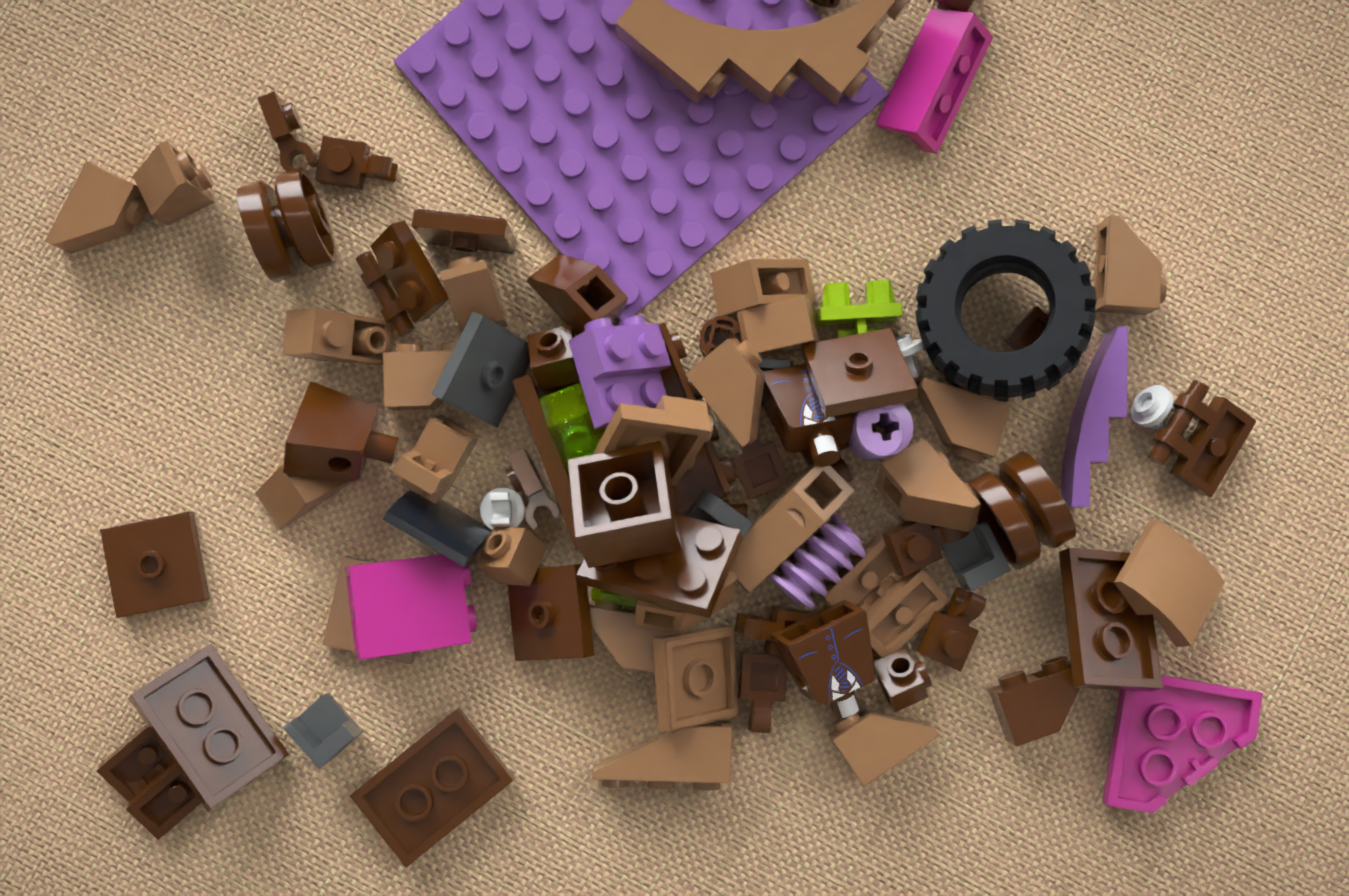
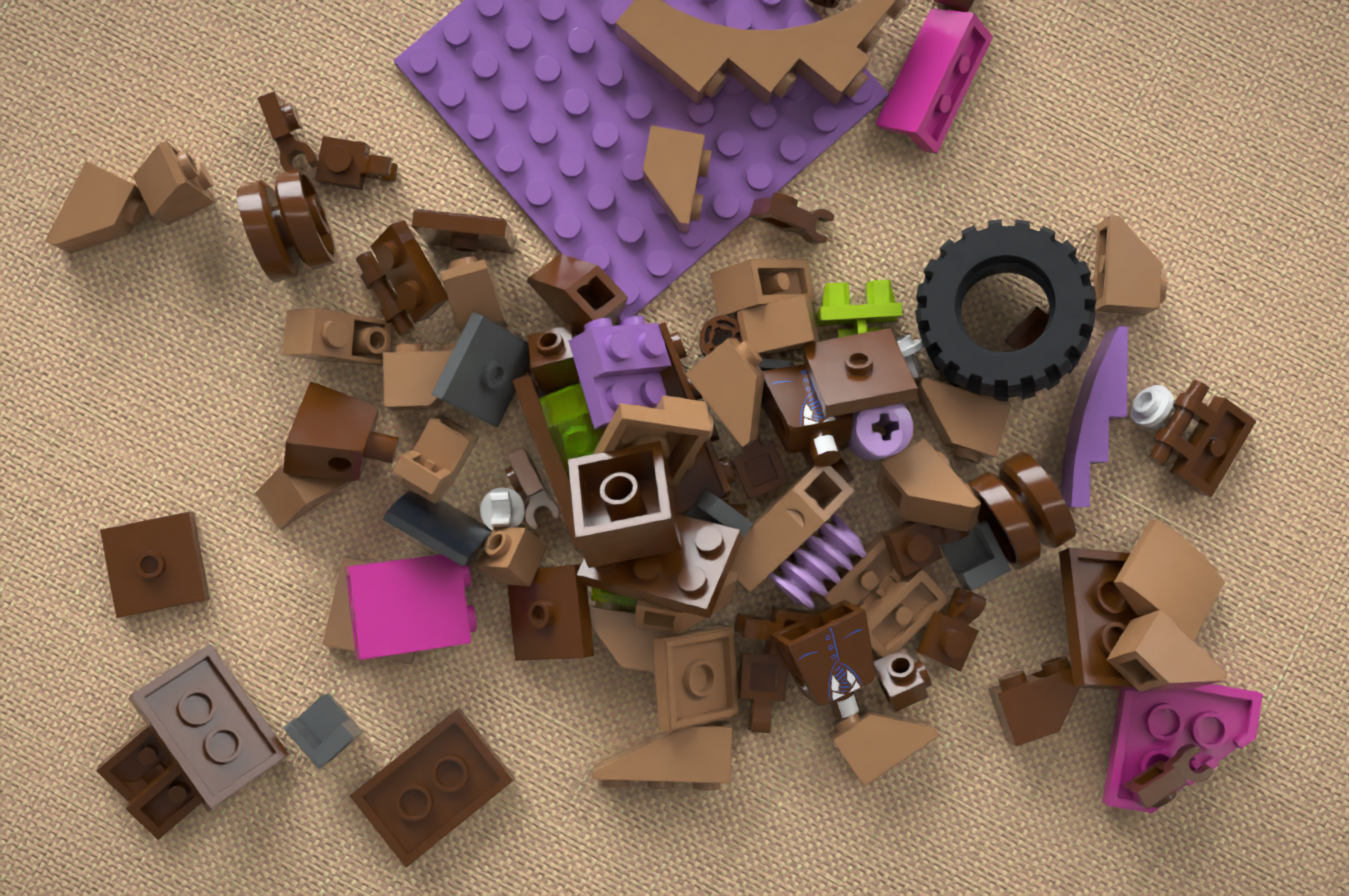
(672, 171): none -> medium nougat slope
(784, 214): none -> reddish brown plate
(1161, 780): none -> reddish brown plate
(1162, 657): none -> medium nougat slope

